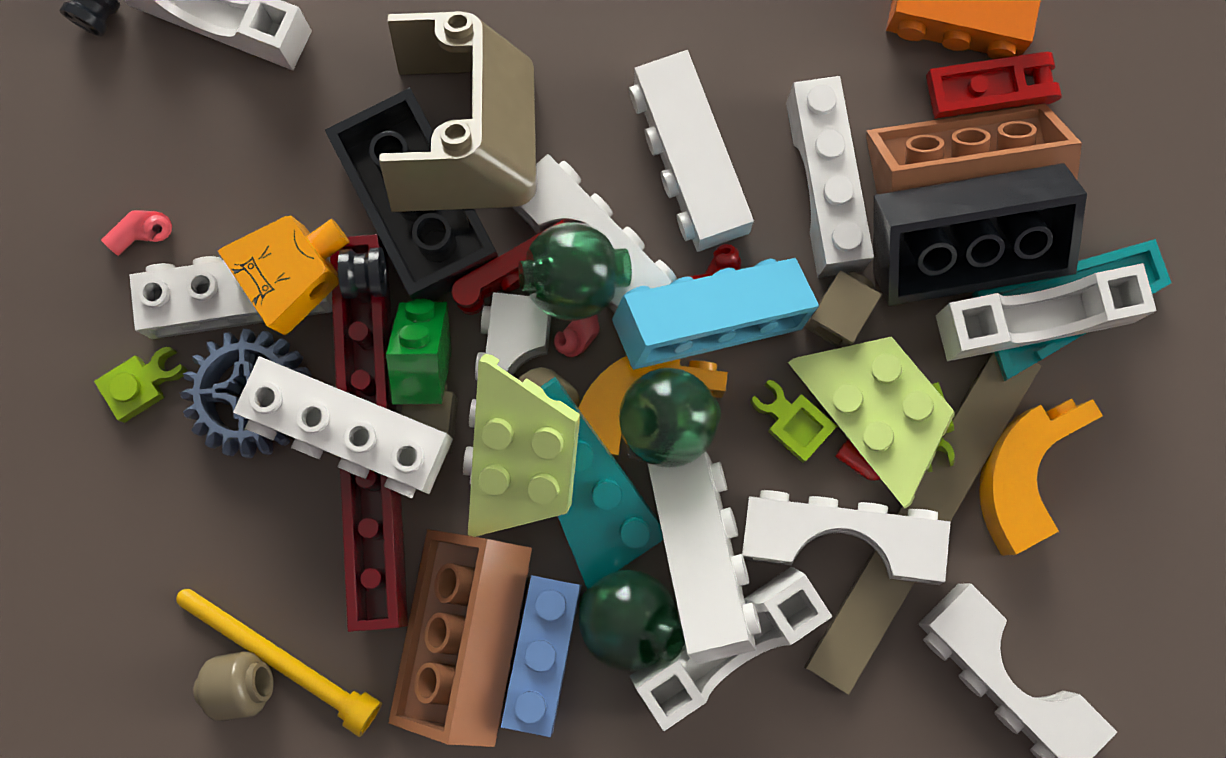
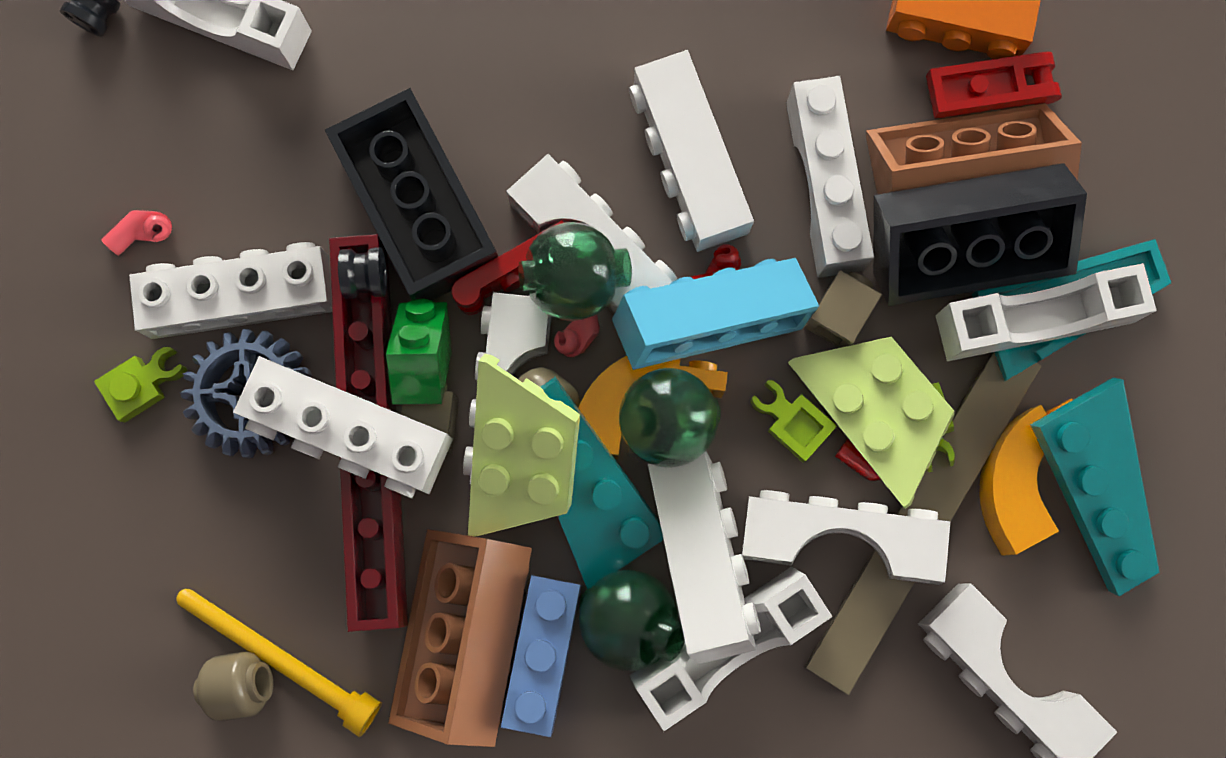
(285, 269): light orange torso -> none
(476, 159): dark tan windscreen -> none
(1100, 477): none -> teal wing

